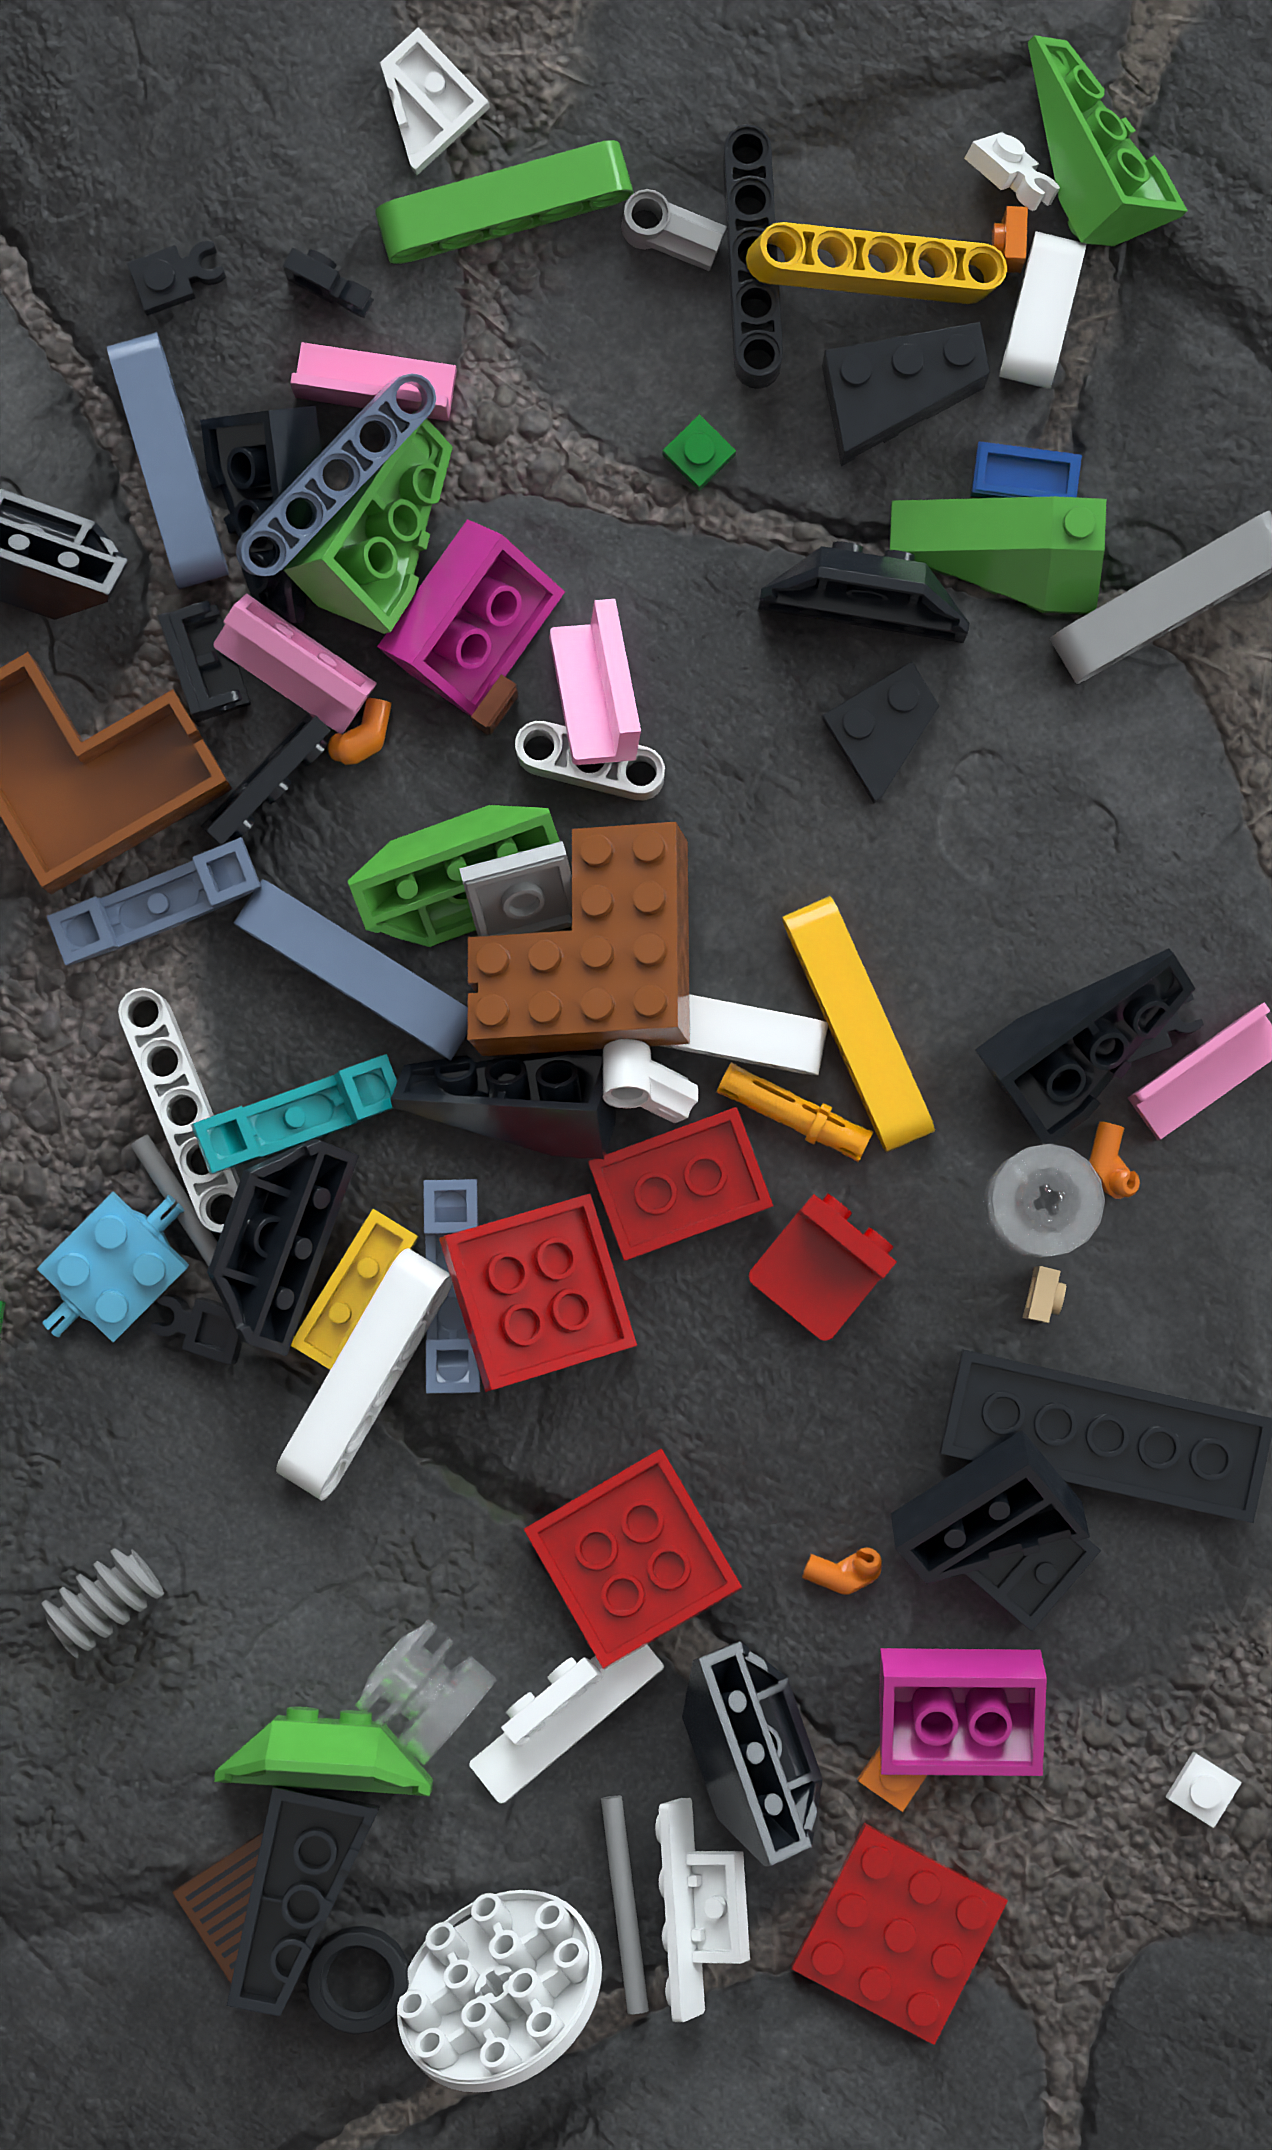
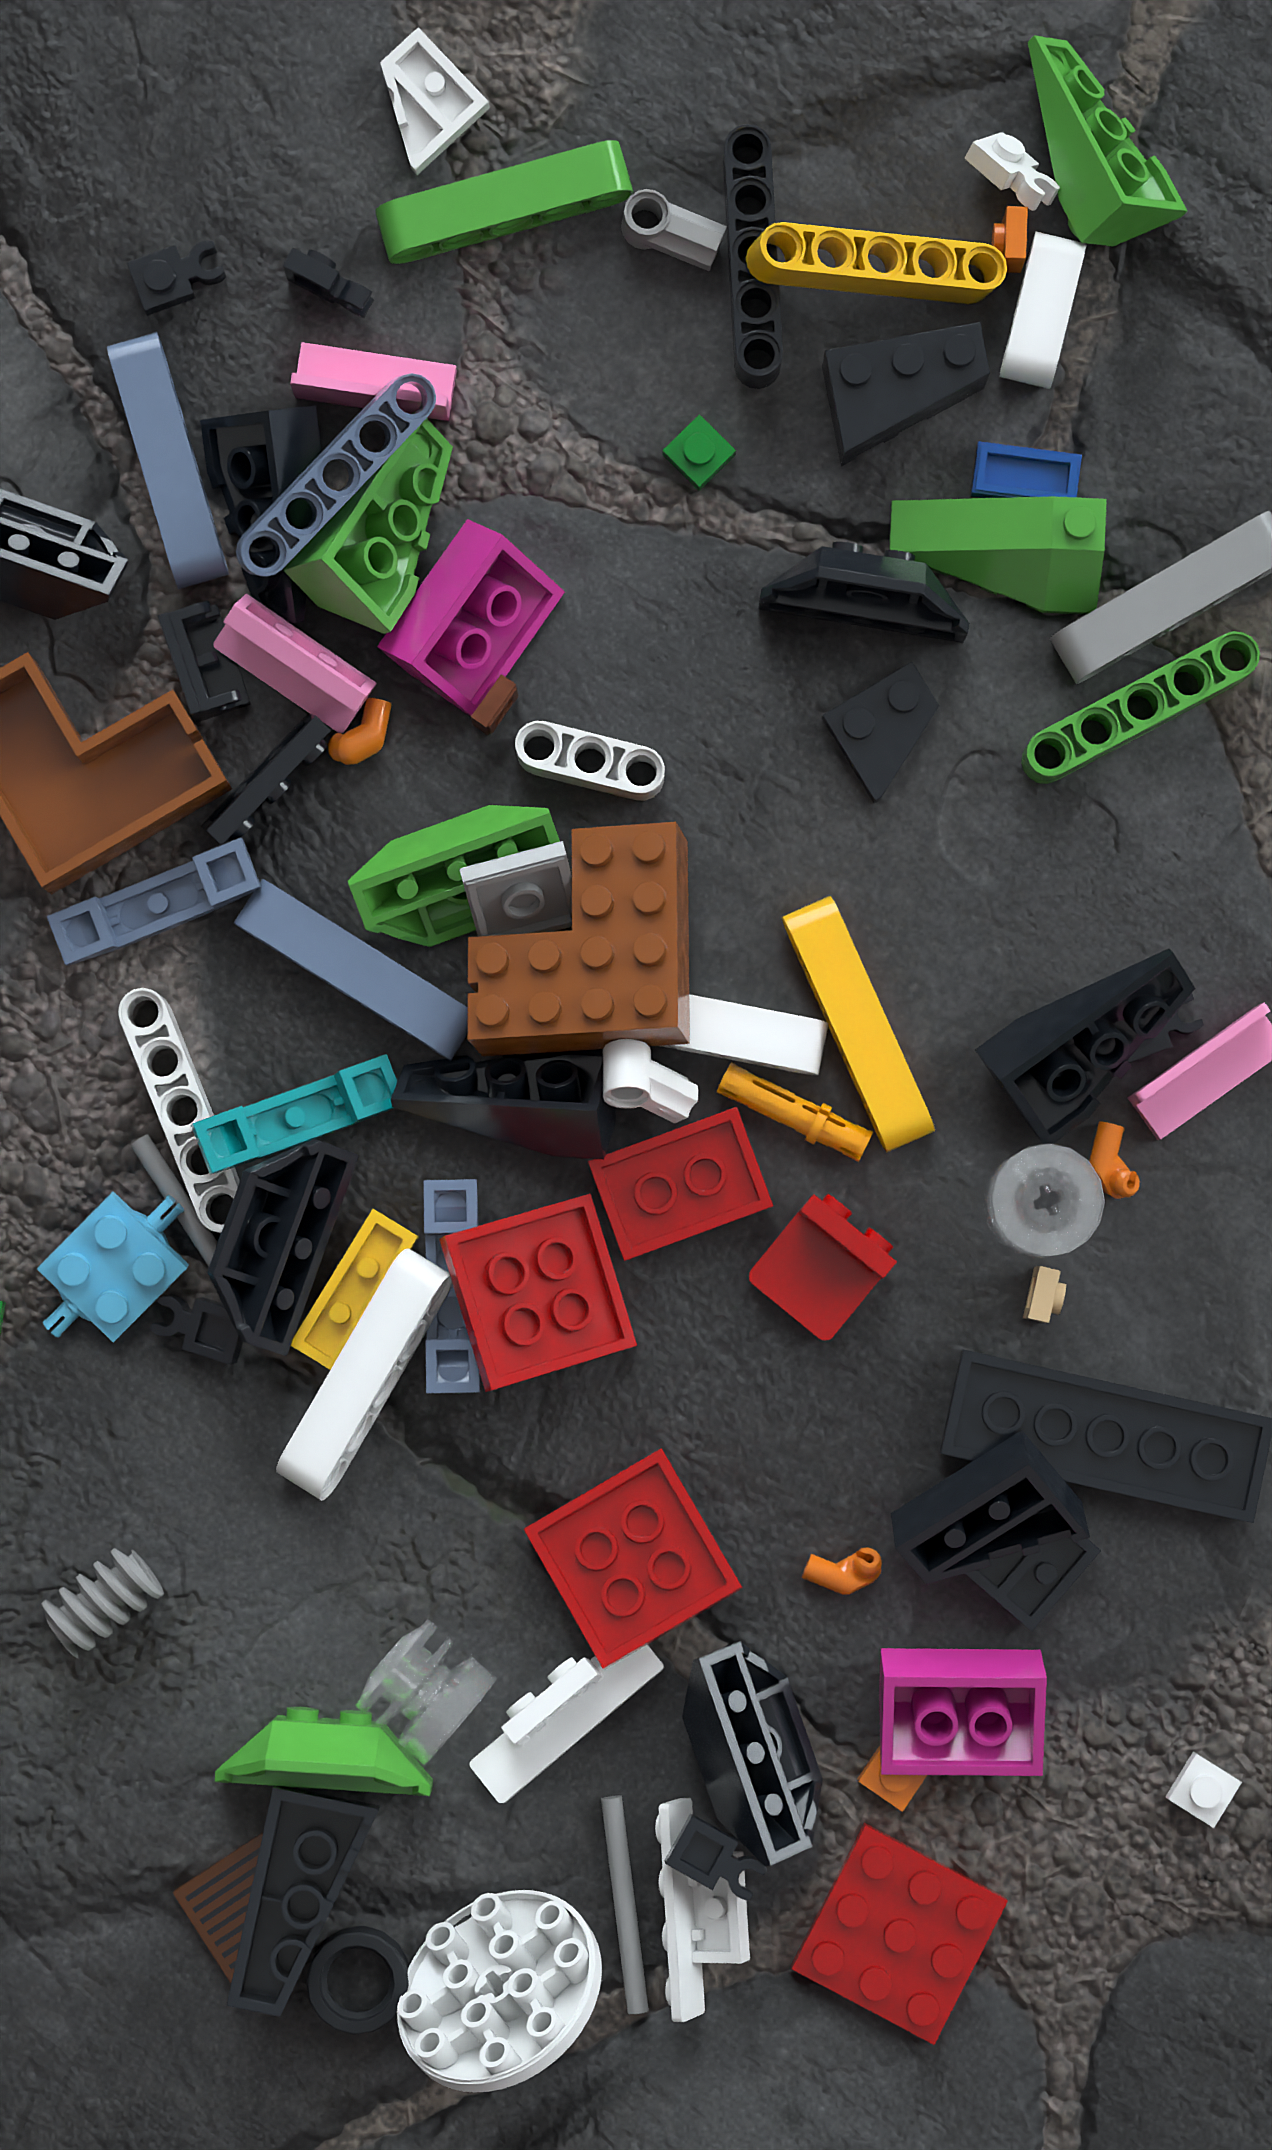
(596, 688): bright pink panel -> none
(706, 1855): none -> black plate
(1158, 689): none -> bright green beam

